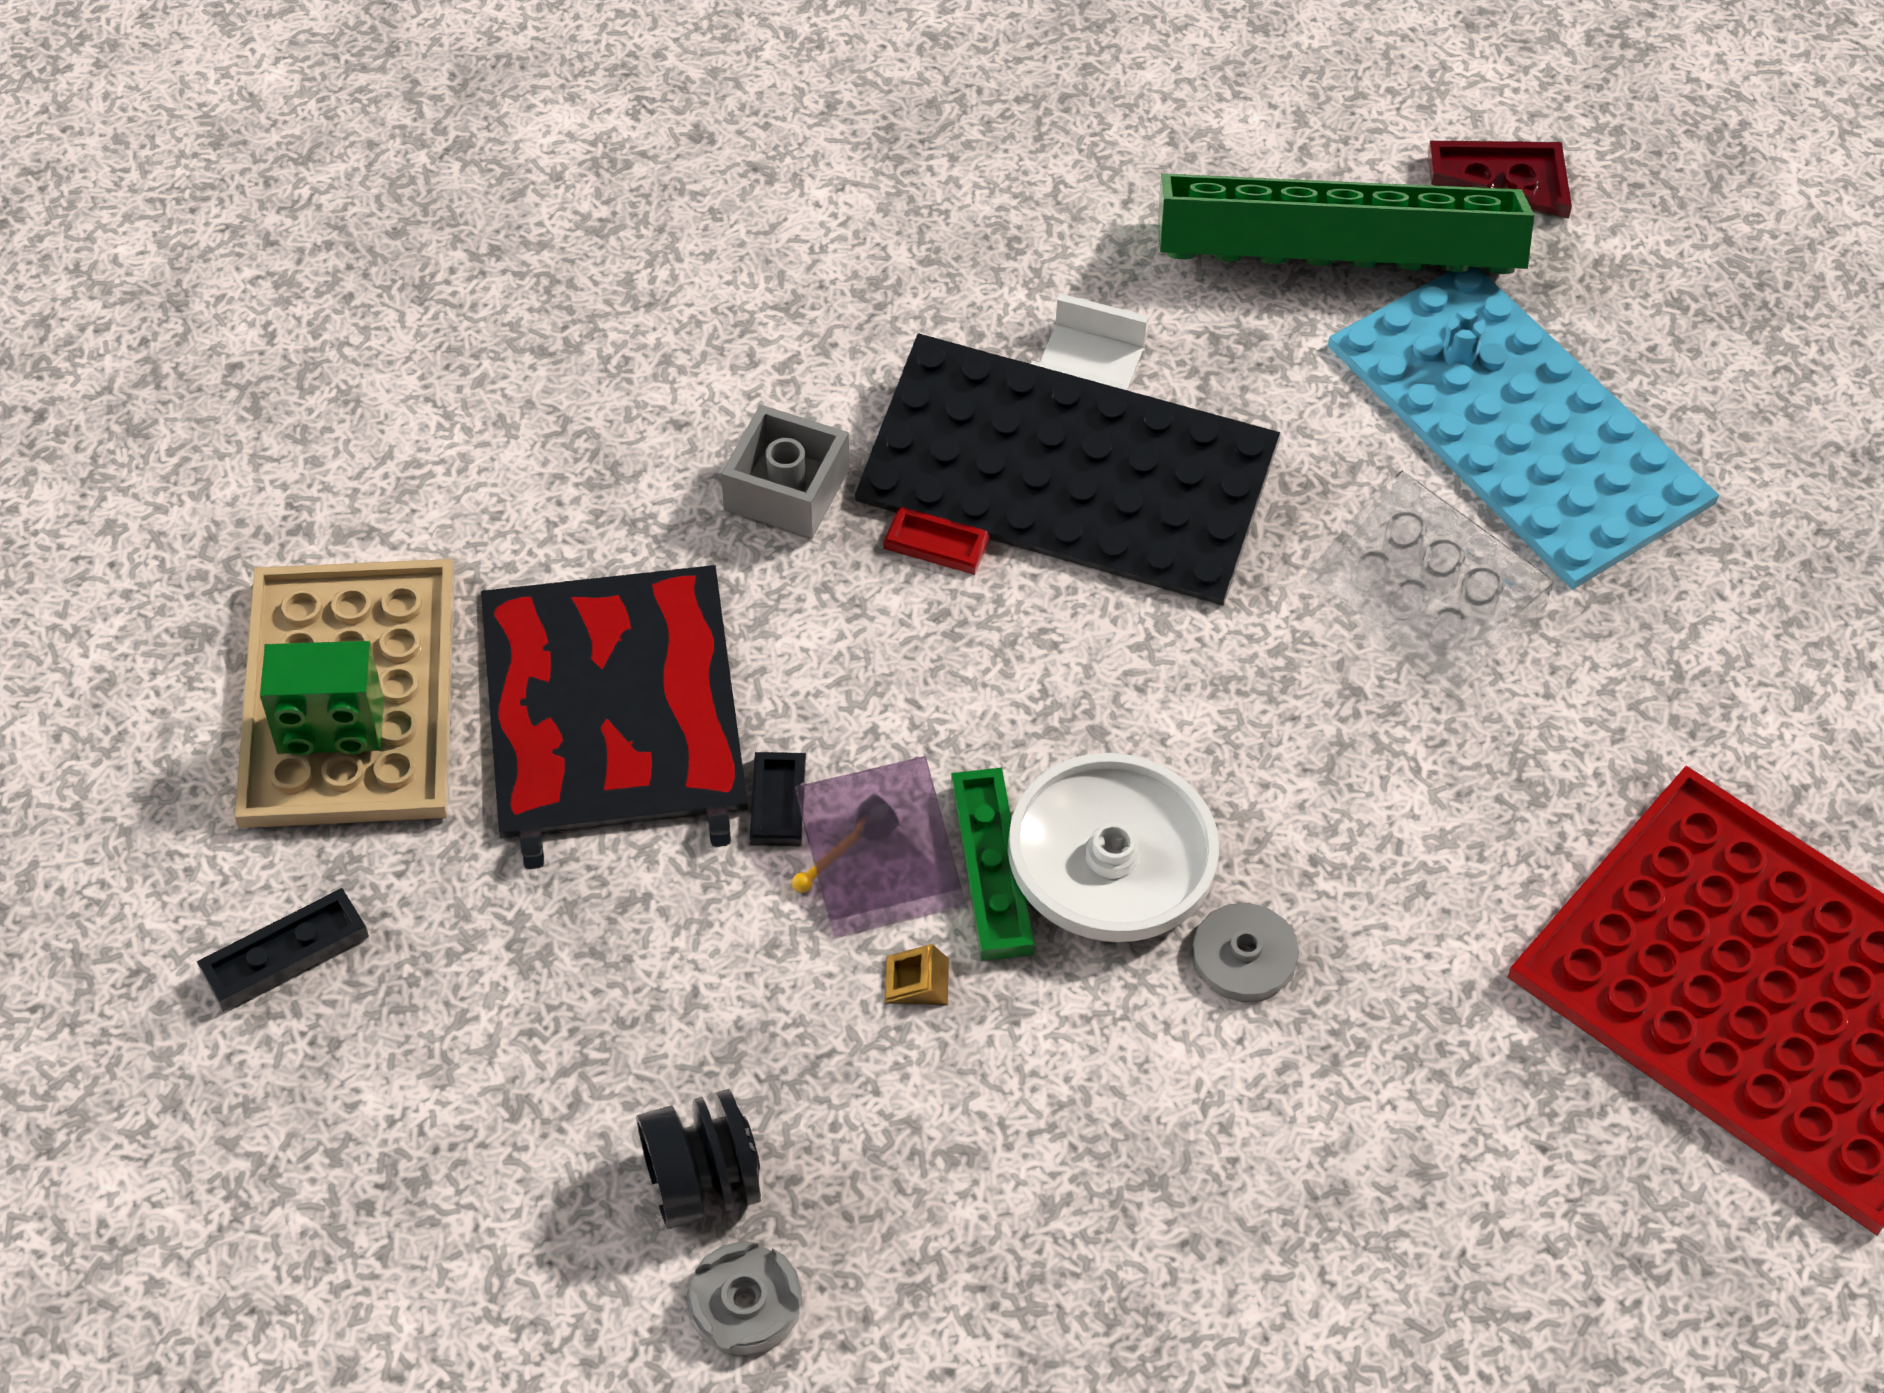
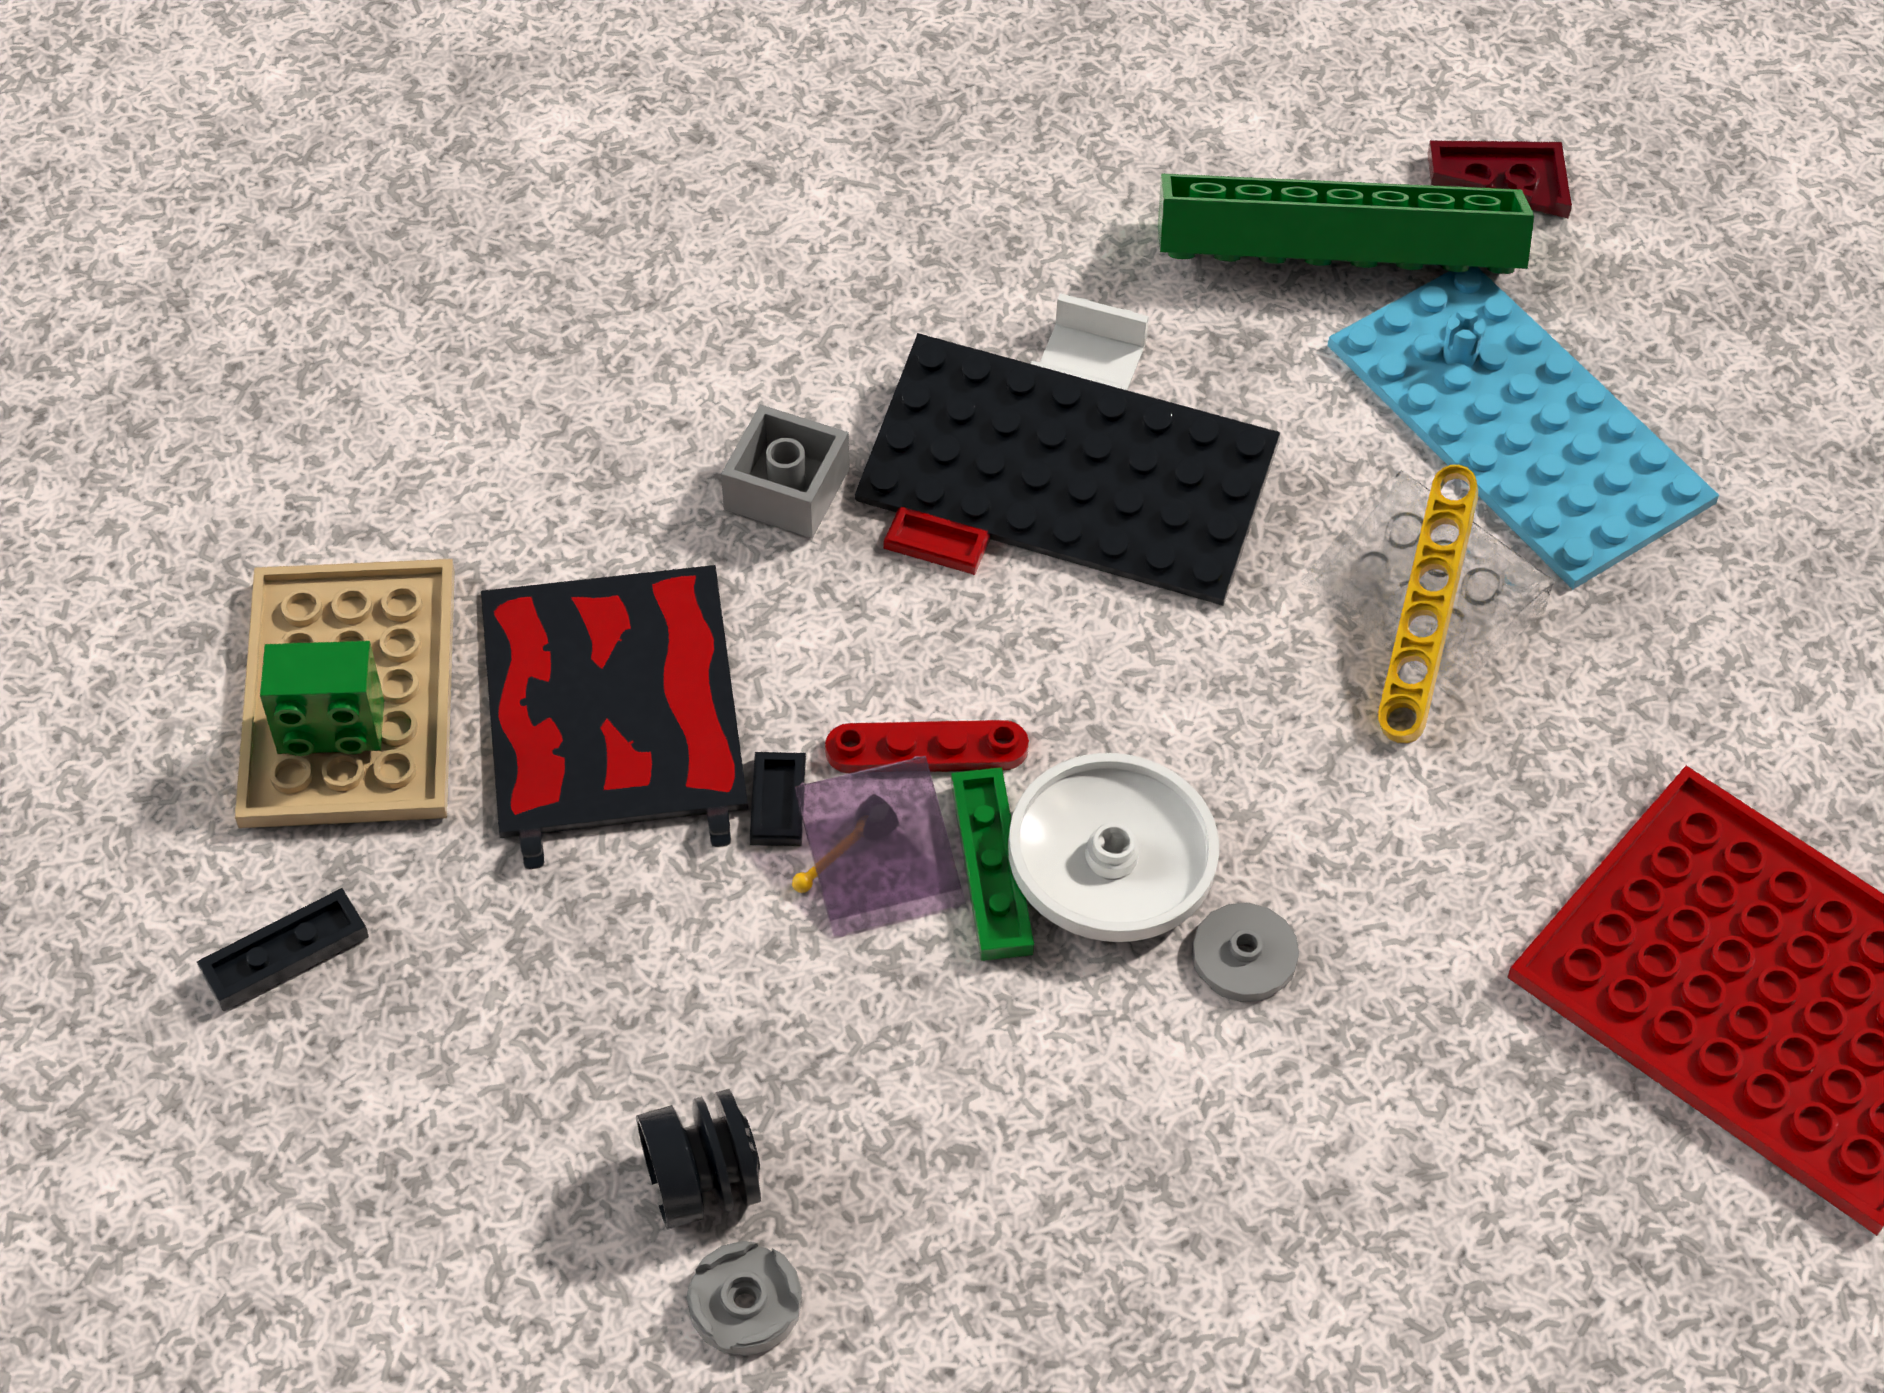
(917, 977): pearl gold slope -> none
(944, 743): none -> red plate
(1425, 602): none -> yellow beam

